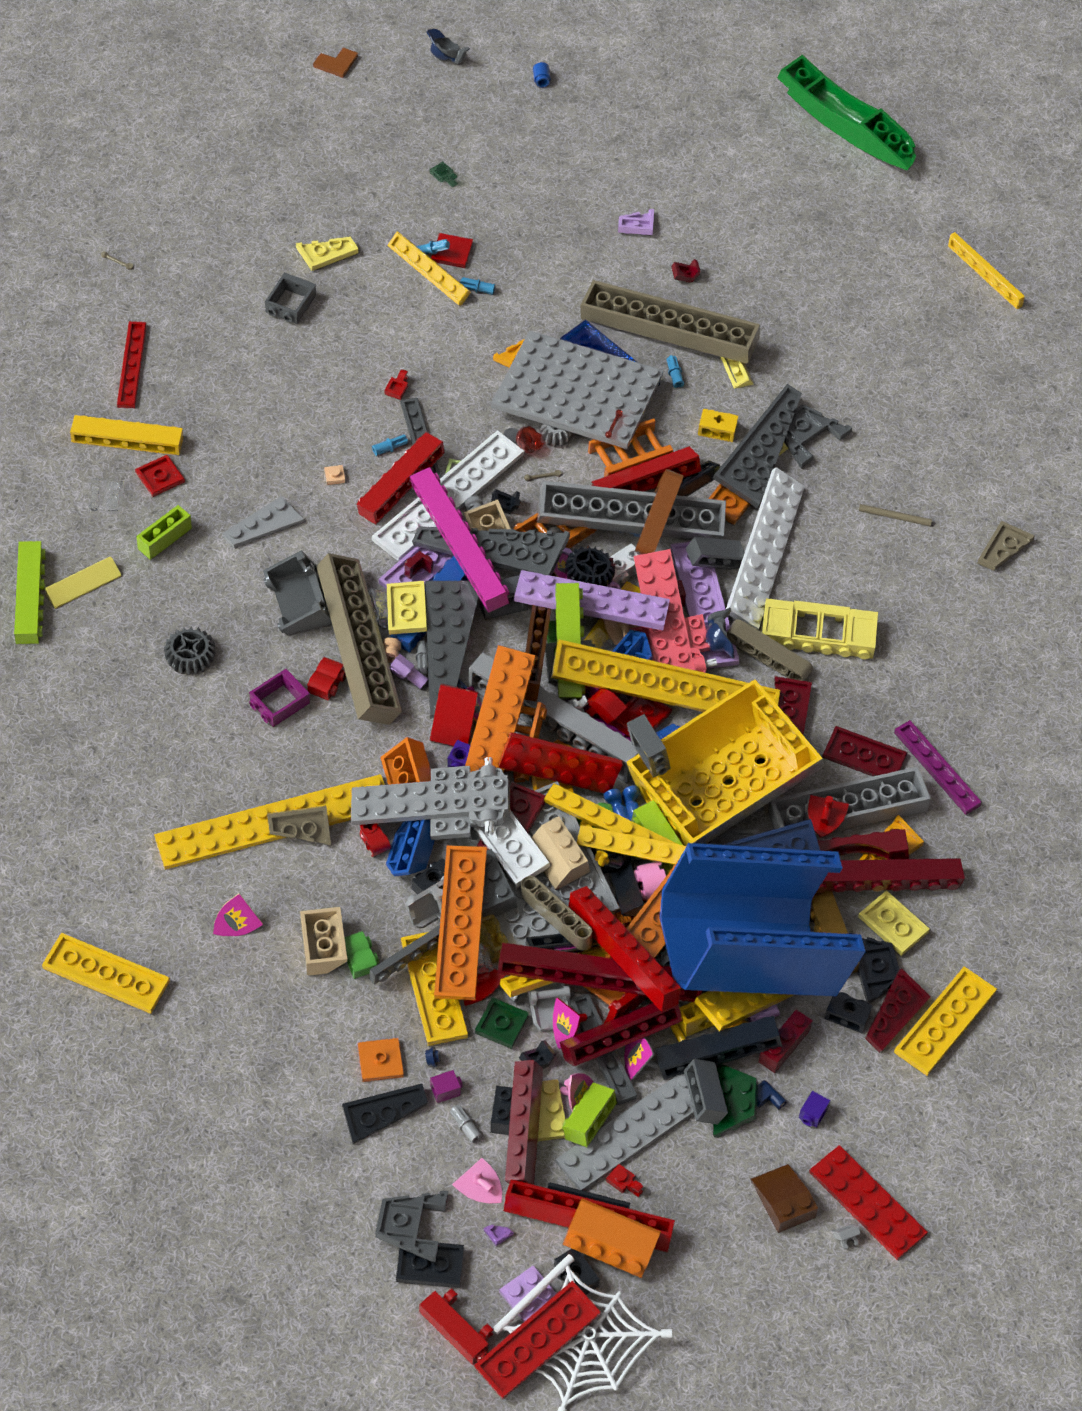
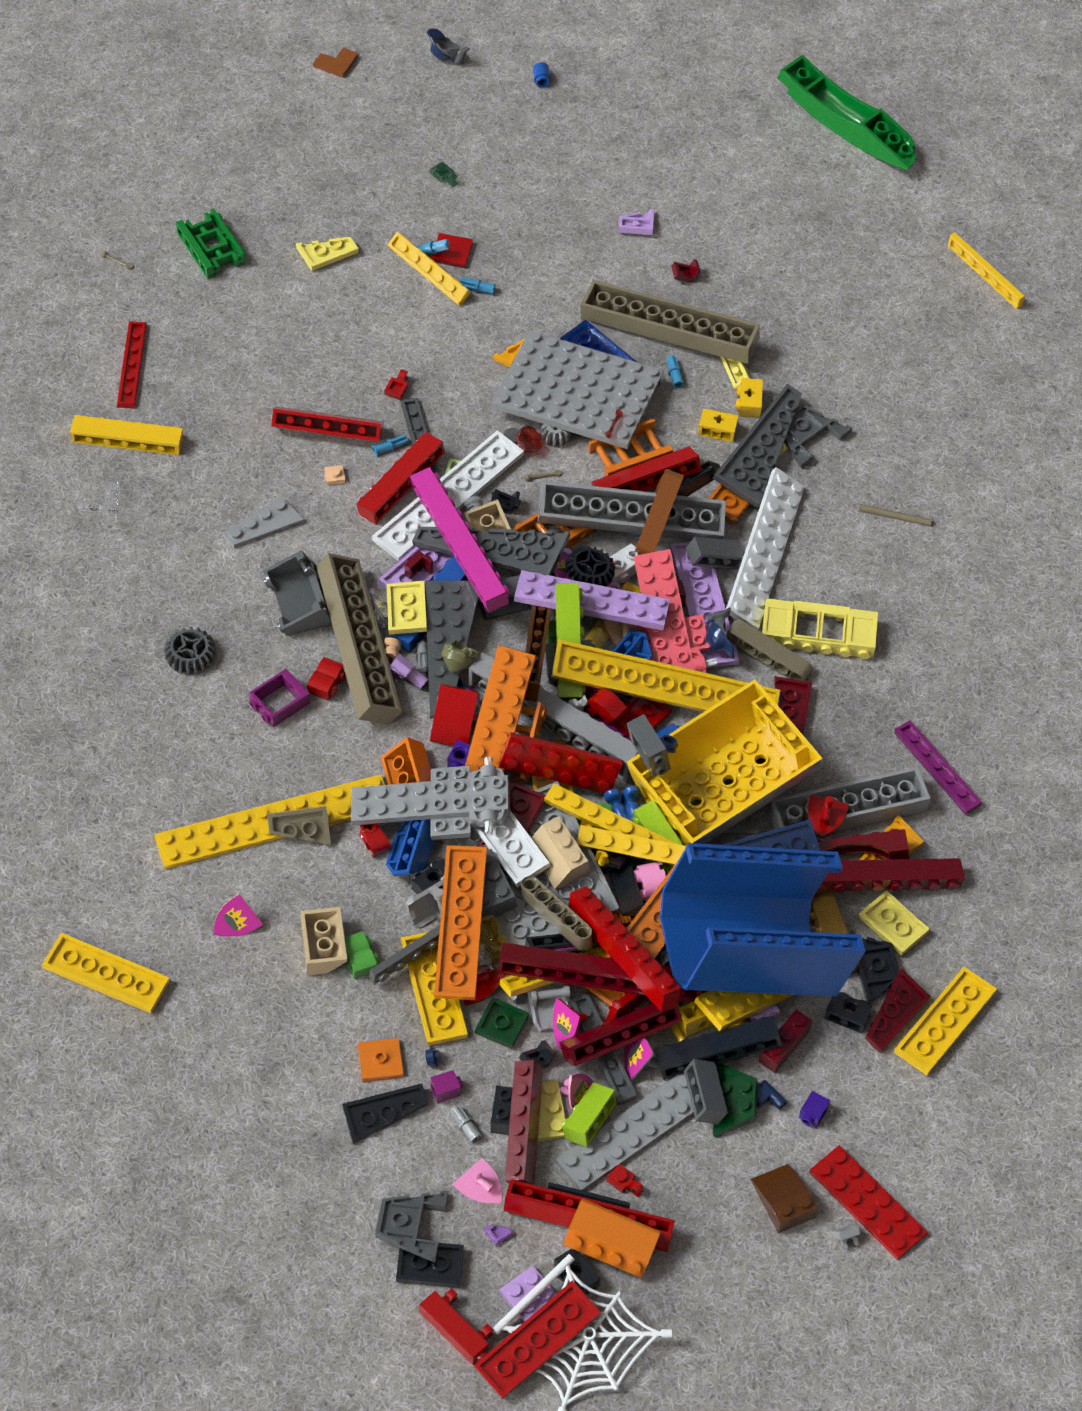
(28, 592): lime brick -> none
(82, 582): light yellow slope -> none
(160, 475): red tile -> none
(164, 532): lime brick -> none
(200, 251): none -> green fence
(297, 286): dark grey window -> none
(327, 423): none -> red brick
(458, 656): none -> olive hair
(670, 743): none -> dark blue plate
(750, 397): none -> yellow brick
(863, 753): dark red tile -> none
(1003, 545): dark tan wing -> none

